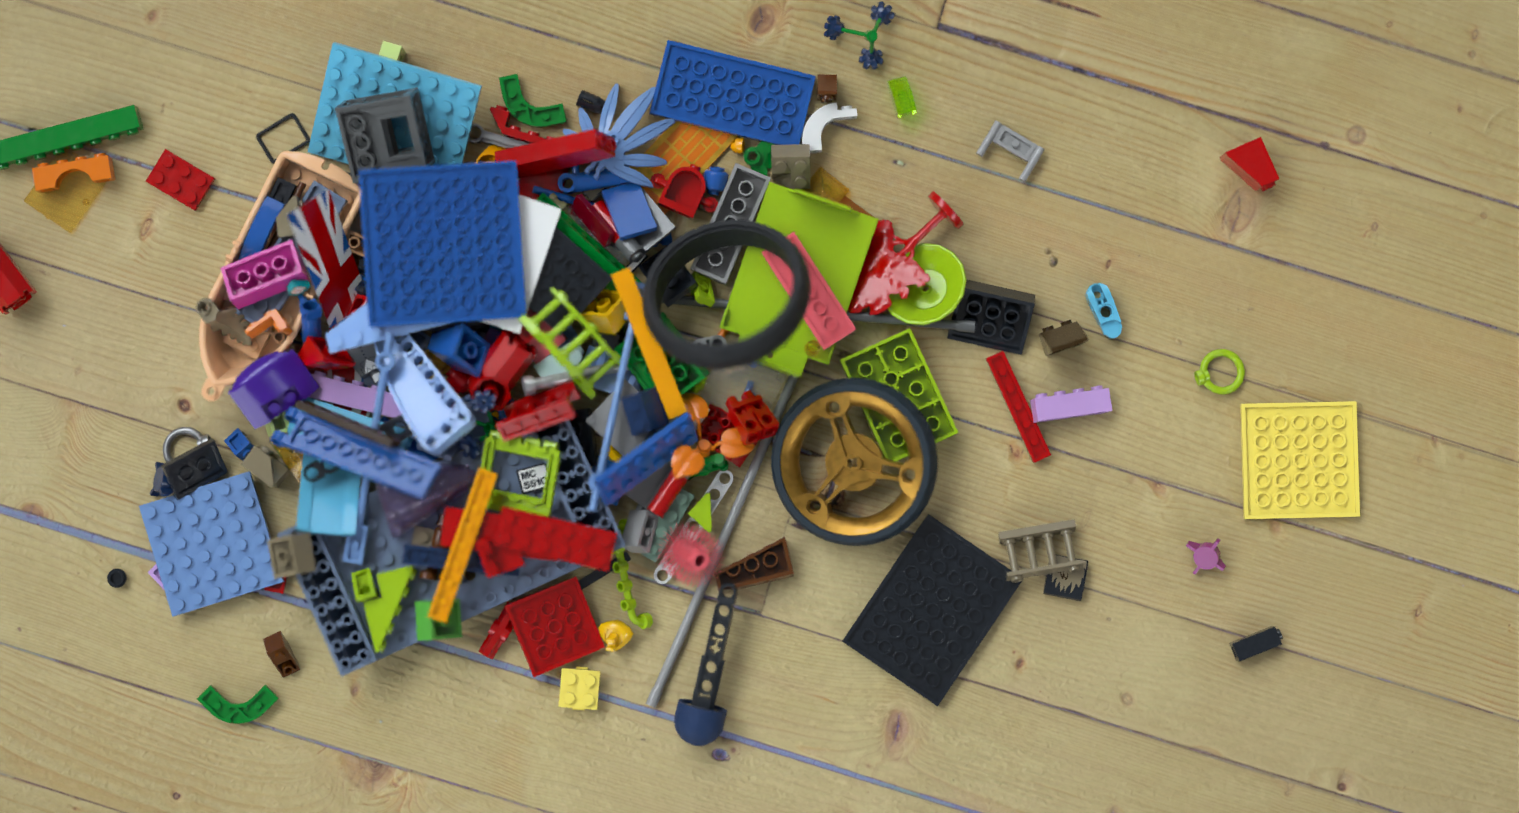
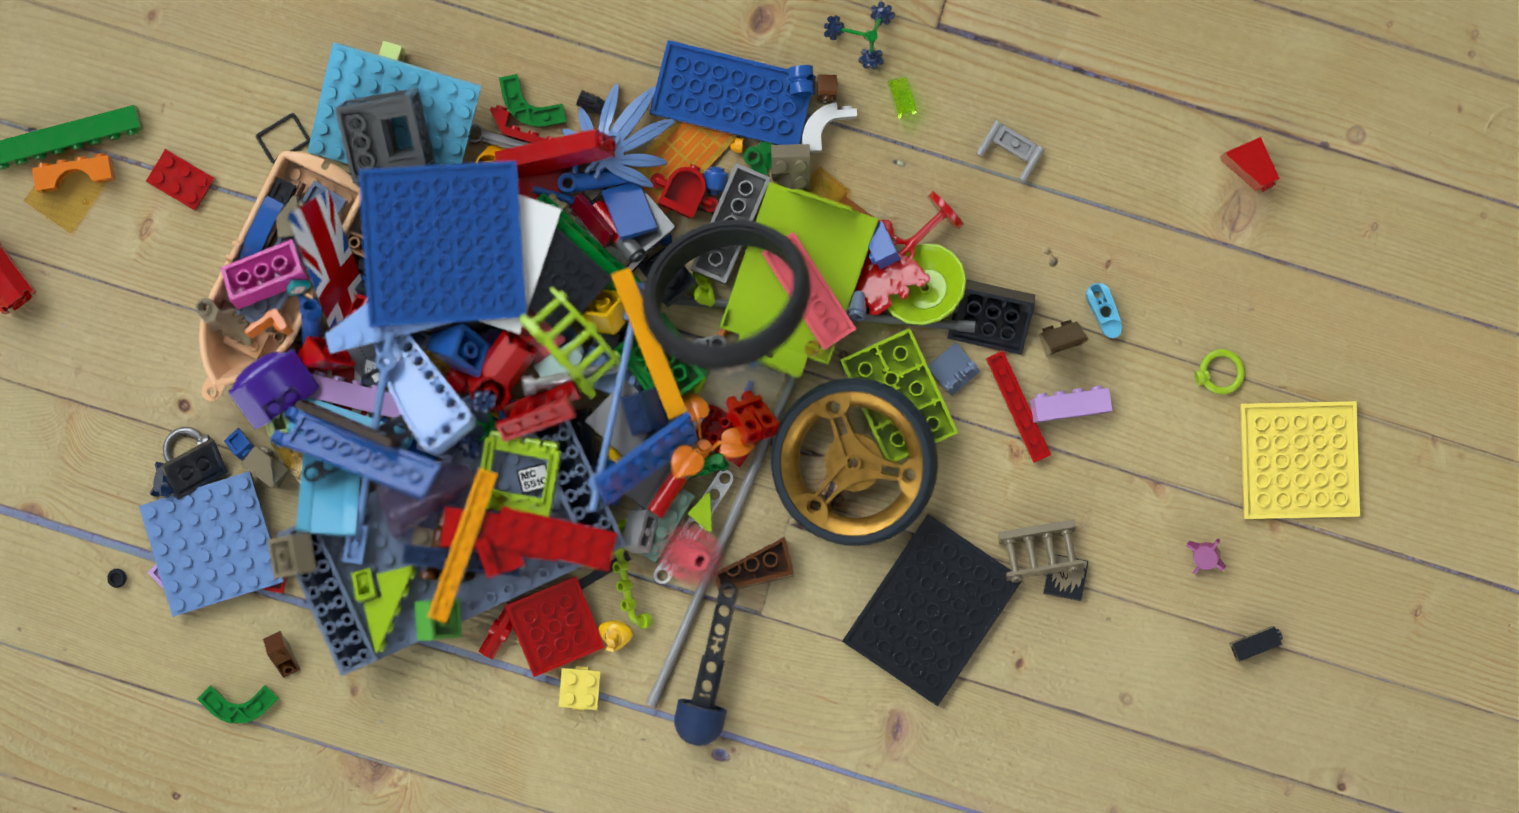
(801, 80): none -> blue wheel
(857, 307): none -> sand blue cone
(882, 247): none -> slope
(953, 369): none -> sand blue hinge

